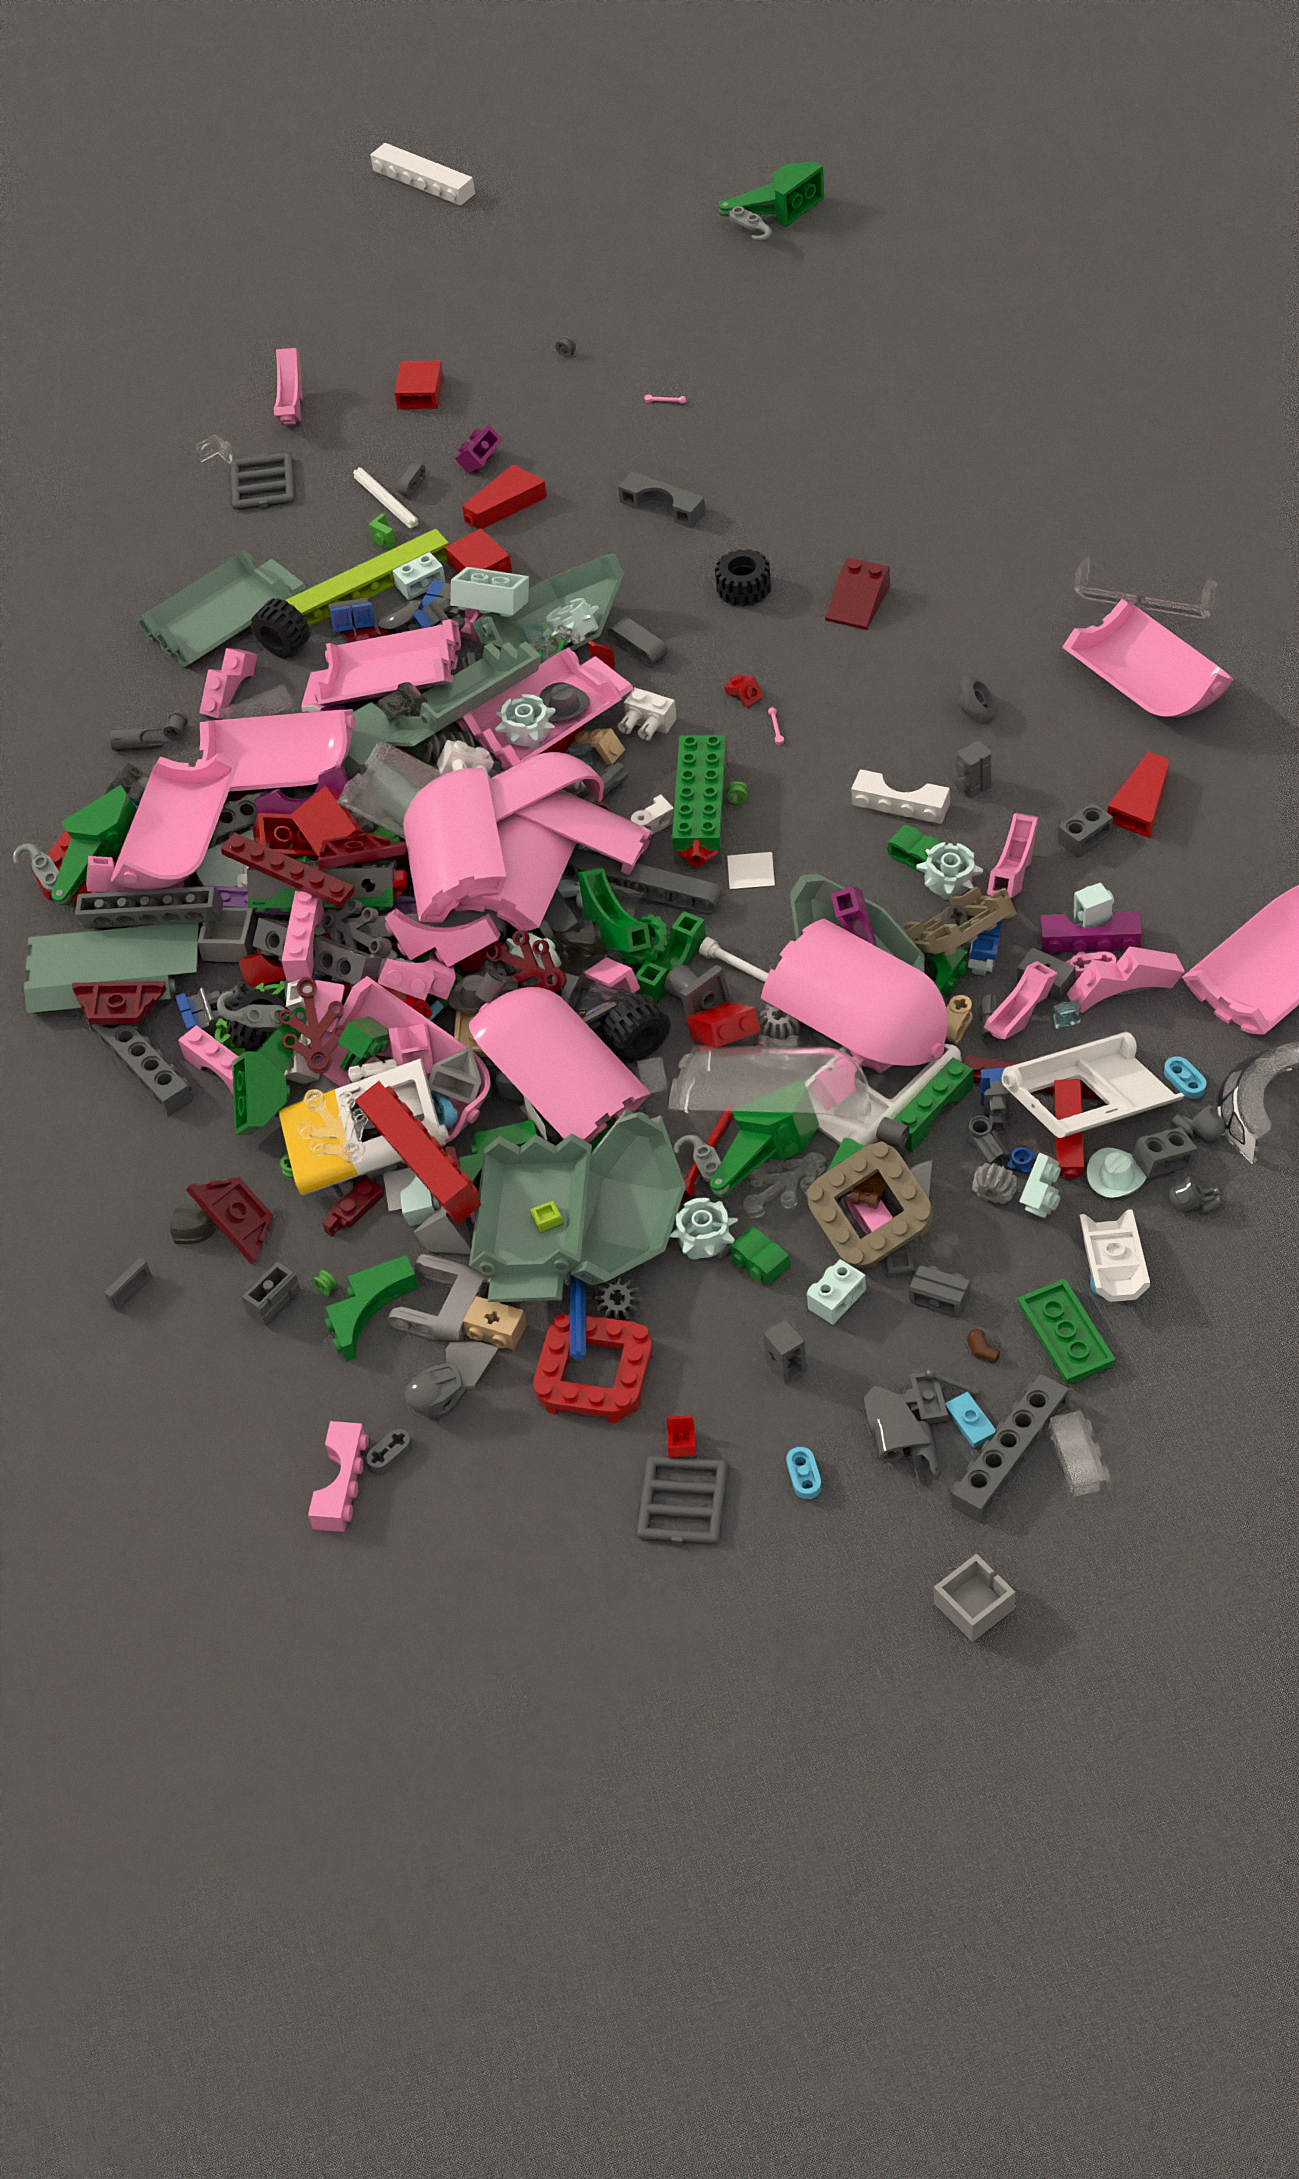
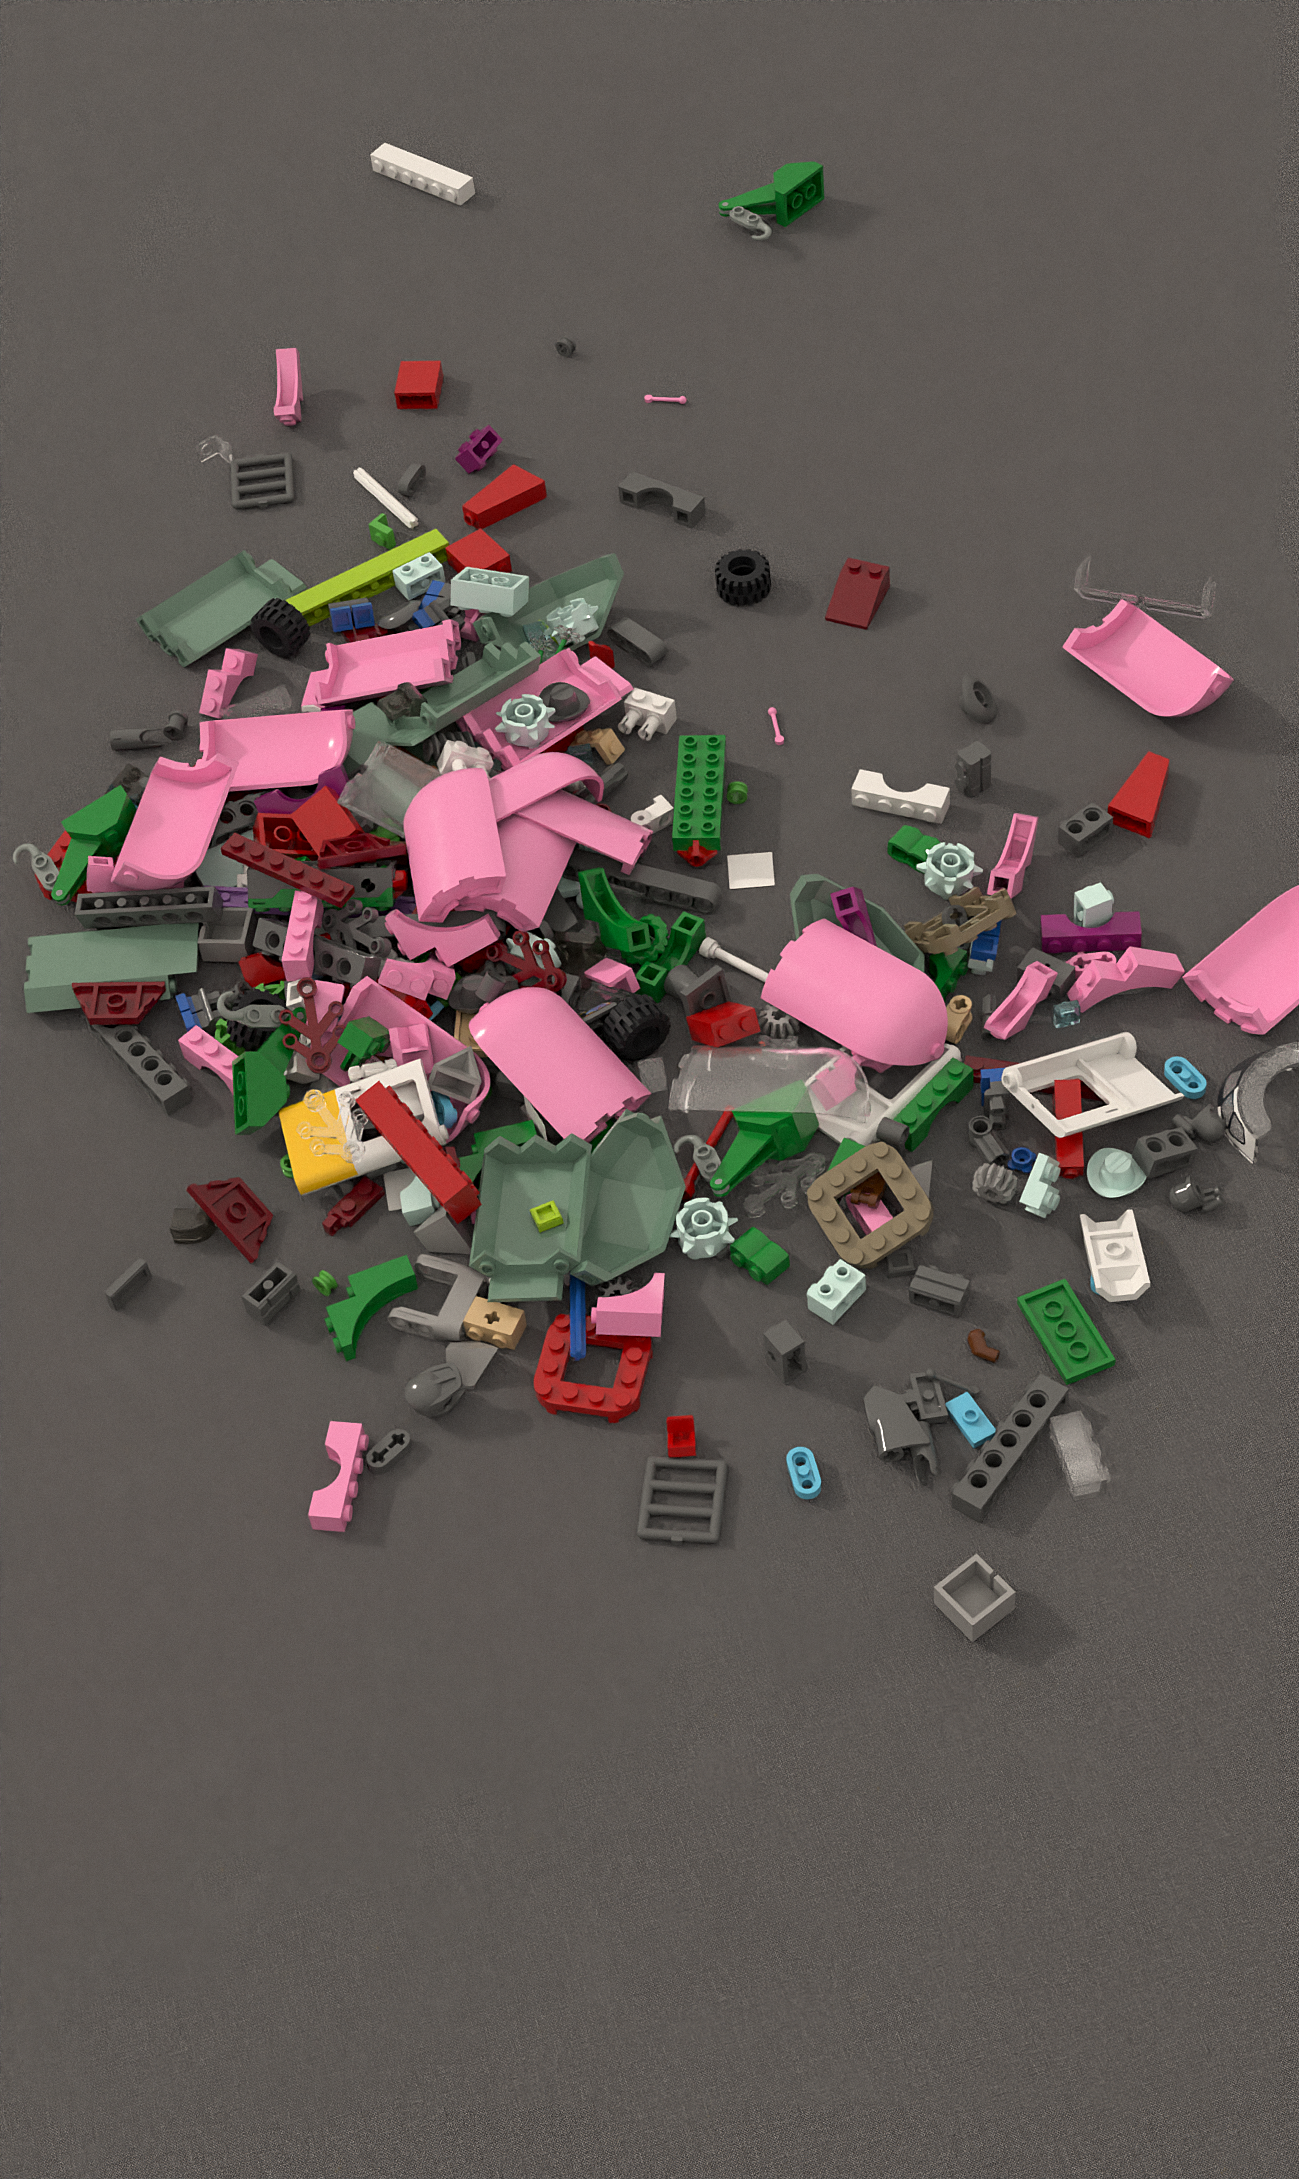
(632, 1313): none -> bright pink arch
(744, 687): red bracket -> none

